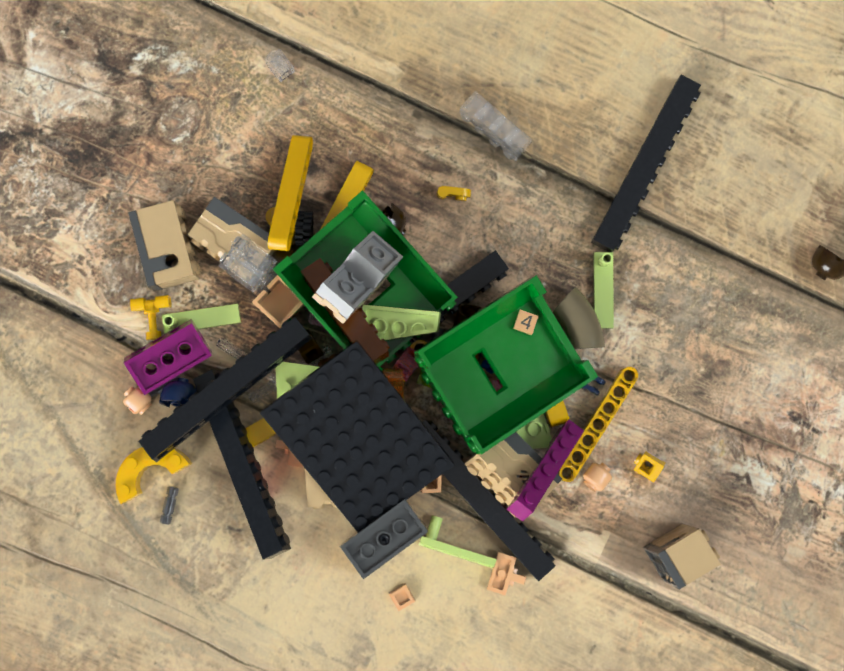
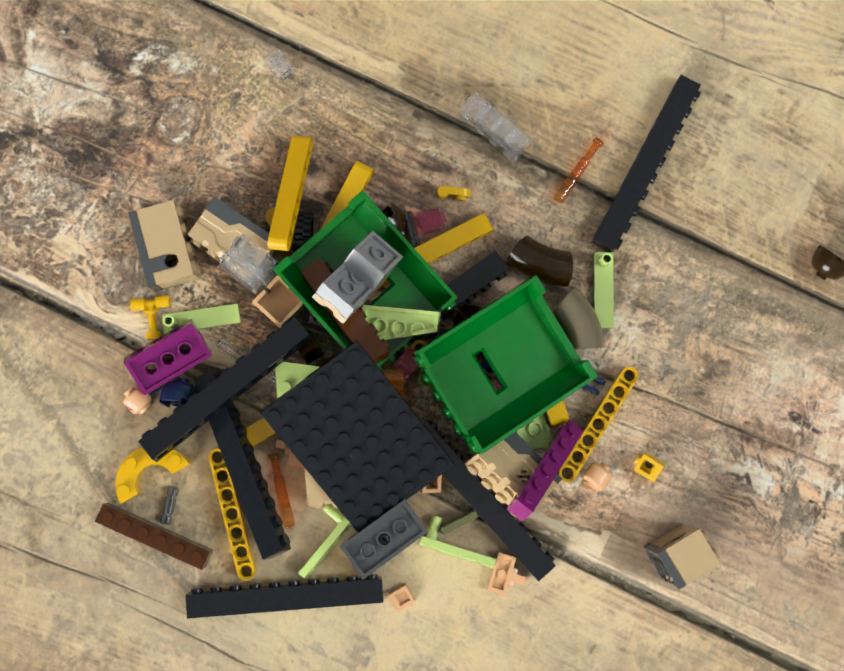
(154, 535): none -> reddish brown brick
(230, 523): none -> yellow beam
(283, 499): none -> clear orange piece
(284, 597): none -> black brick
(329, 543): none -> yellowish green piece
(411, 229): none -> flat silver axle
(431, 221): none -> clear pink brick
(453, 240): none -> yellow beam
(463, 519): none -> olive tile
(525, 322): light nougat tile -> none
(548, 263): none -> dark brown brick
(574, 176): none -> clear orange piece

